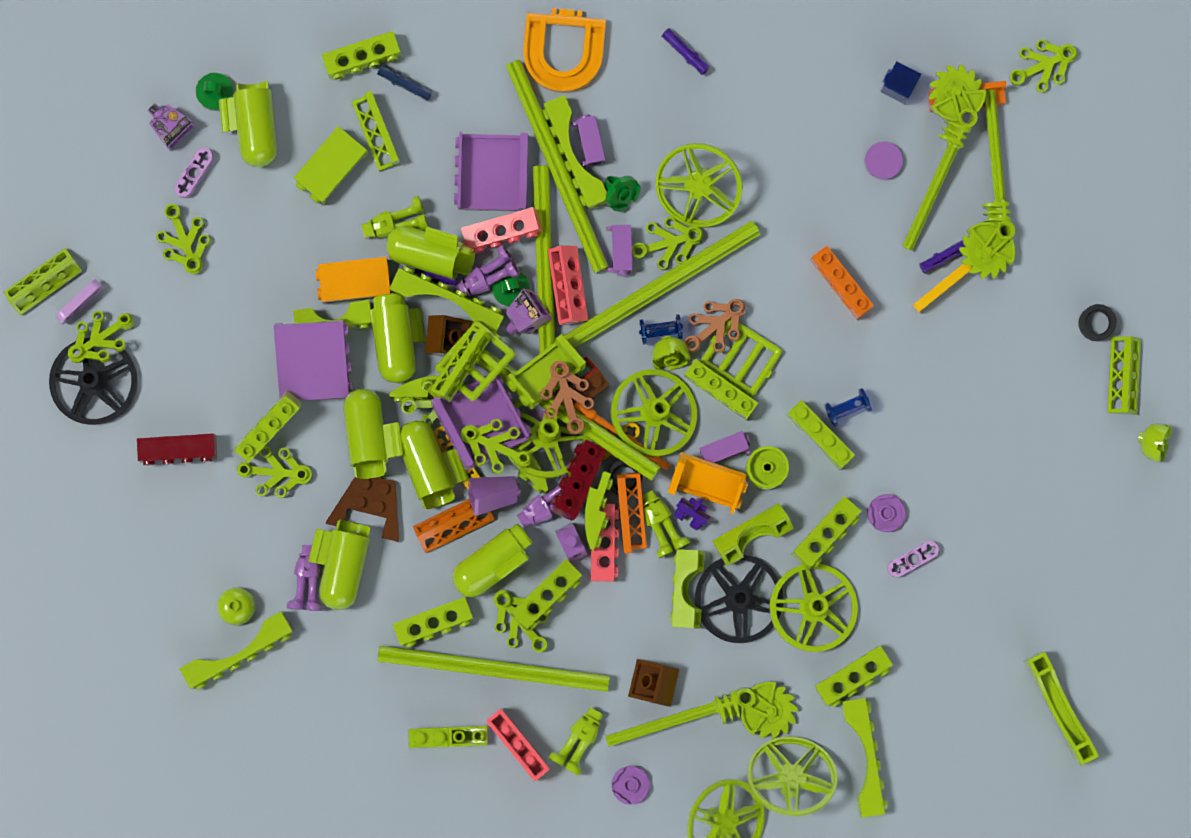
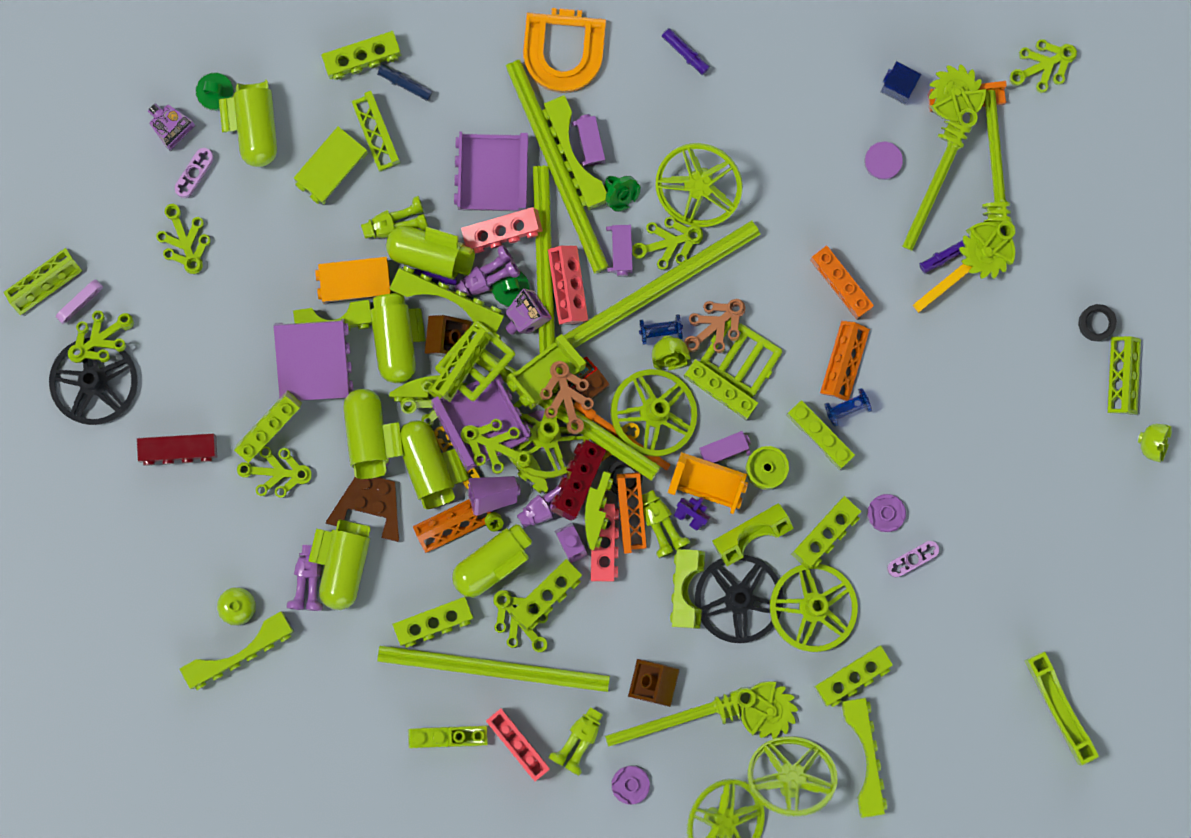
(497, 525): none -> lime bush
(842, 359): none -> orange fence

